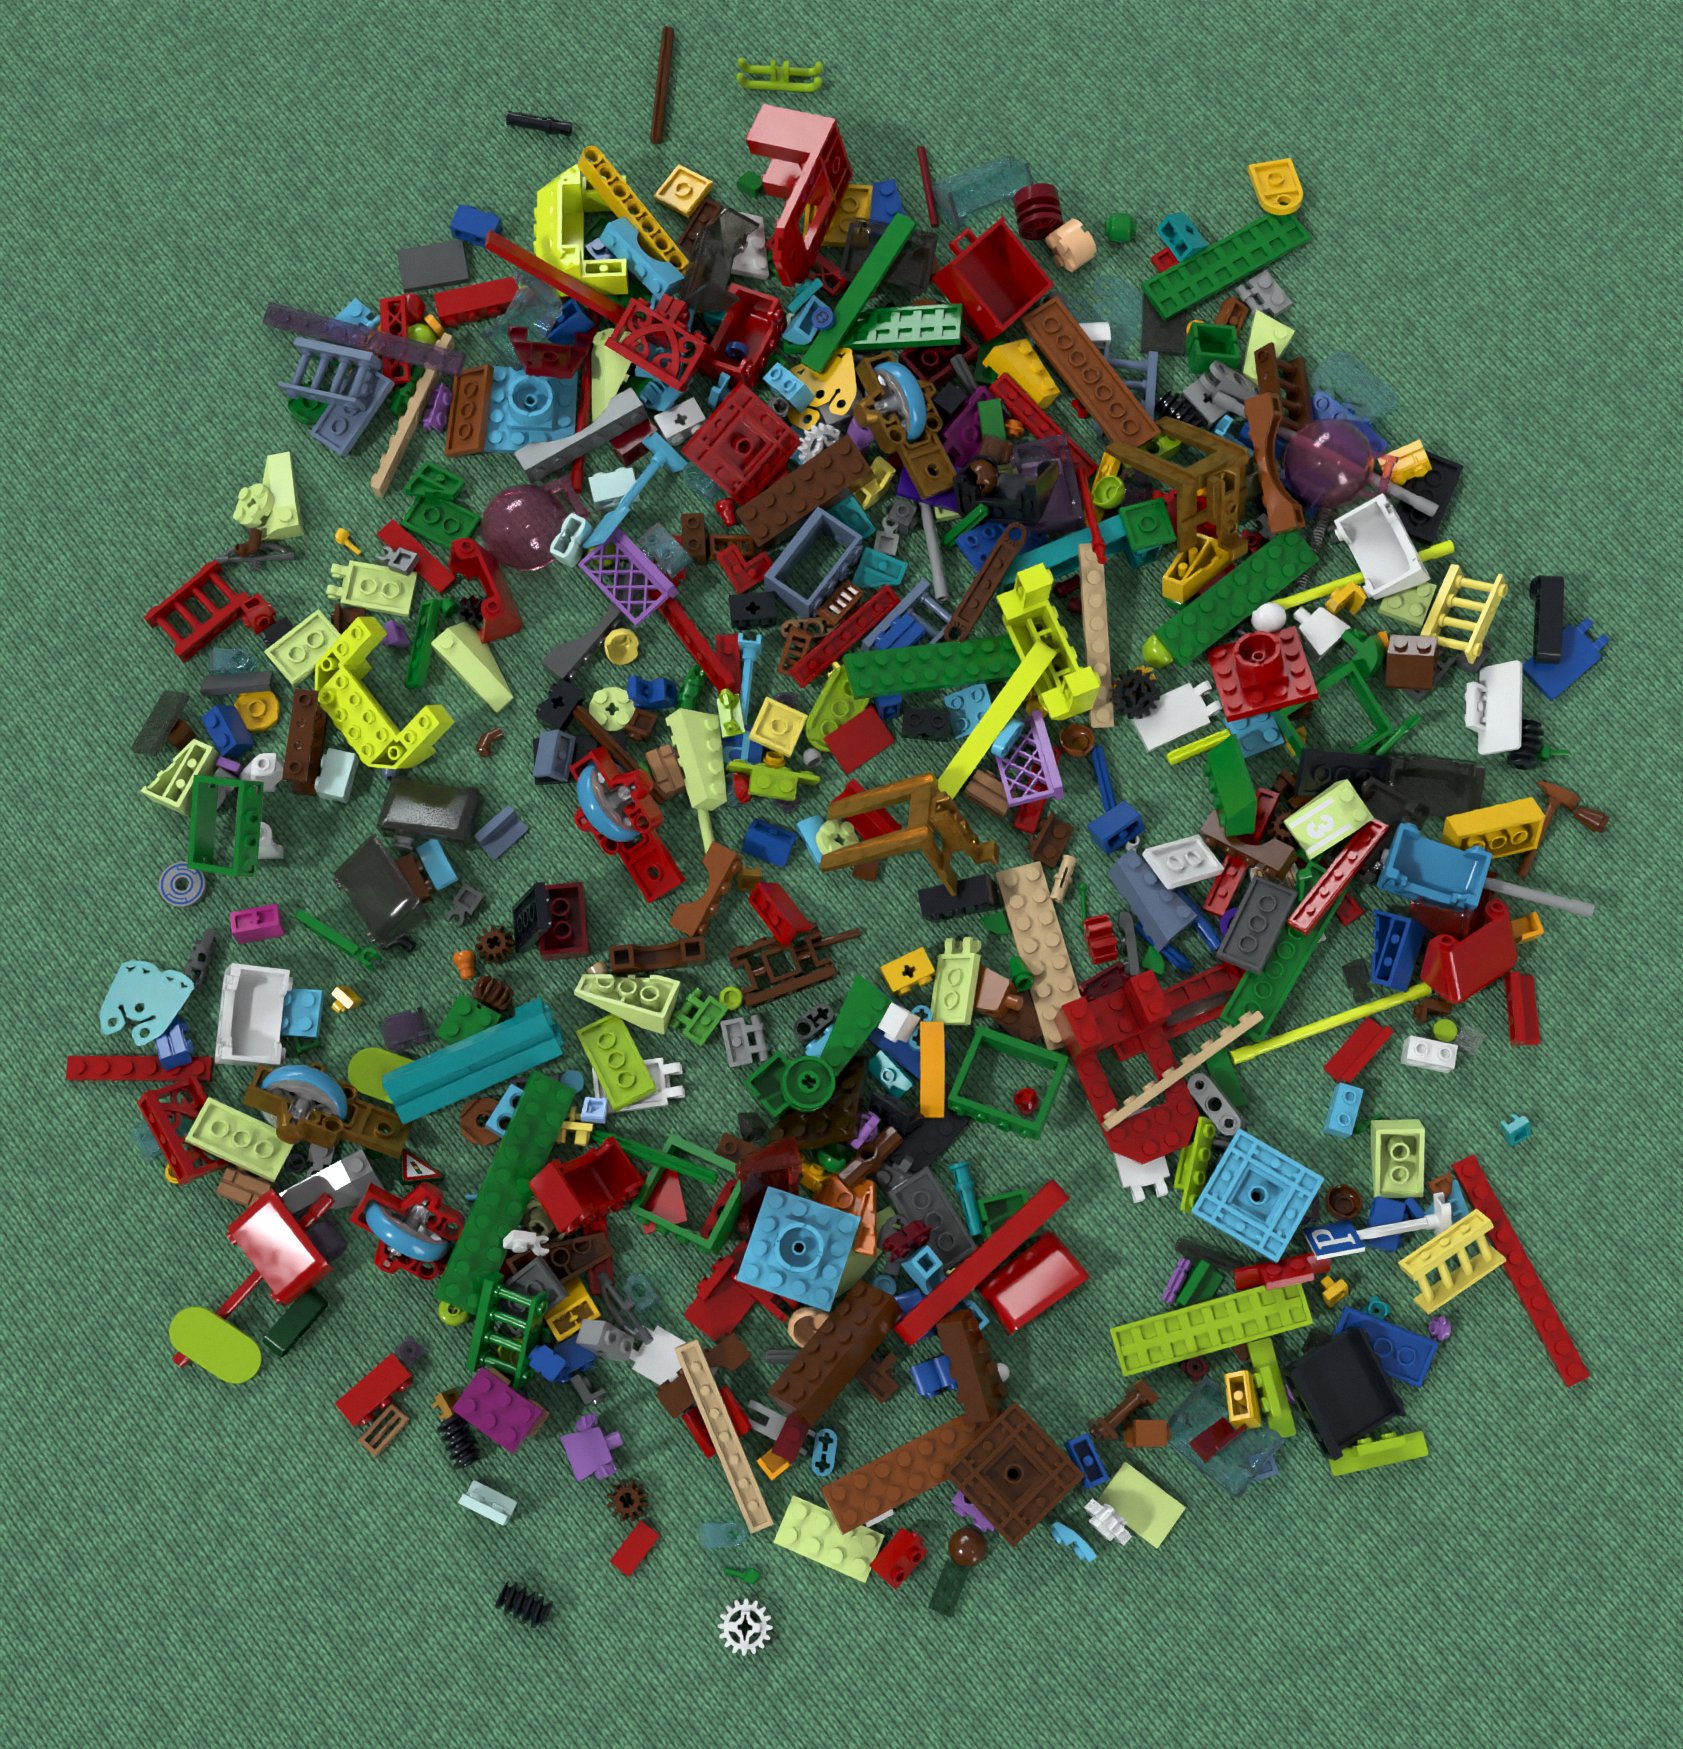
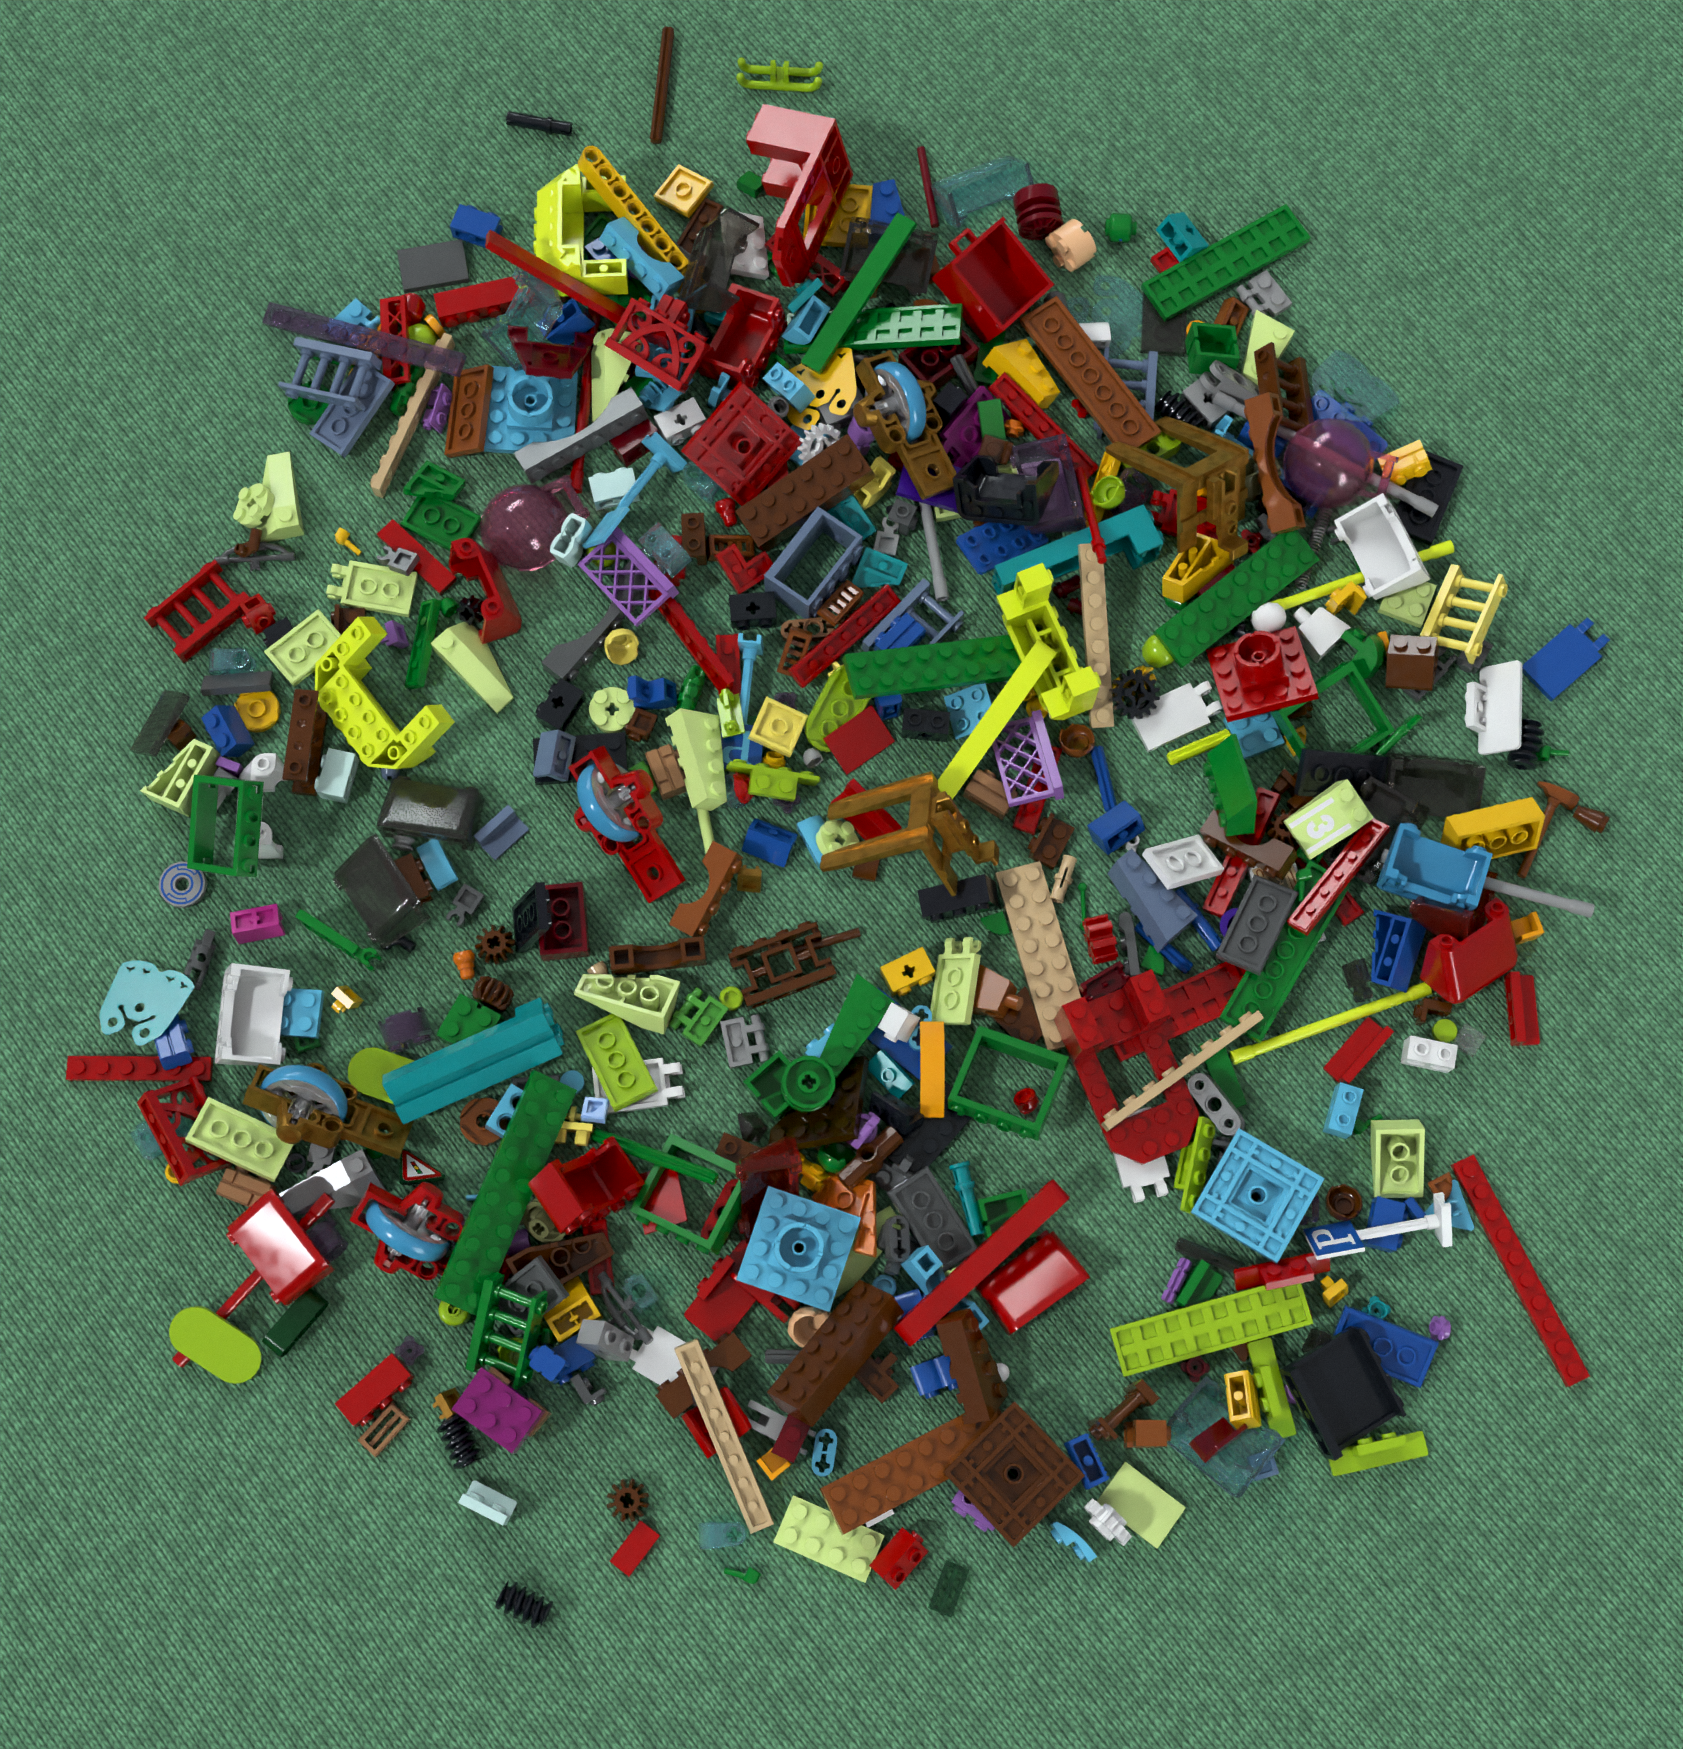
(485, 741): reddish brown arm -> none
(522, 1241): white plate -> none
(590, 1449): medium lavender torso -> none
(614, 748): reddish brown axle -> none
(732, 1626): white gear -> none
(736, 351): blue tile -> none
(778, 911): red panel -> none
(821, 1023): dark grey beam -> none
(823, 318): blue tile -> none
(916, 1235): dark red hinge -> none
(965, 525): green axle -> none
(967, 1547): reddish brown hair -> none
(986, 583): reddish brown plate -> none
(987, 475): reddish brown hair -> none
(1007, 737): medium azure beam -> none
(1021, 974): green cone -> none
(1147, 524): green tile -> none
(1198, 1007): clear smoke axle -> none
(1276, 183): yellow tile -> none
(1444, 1246): light yellow fence -> none
(1517, 1130): teal tile -> none
(1548, 618): black beam -> none

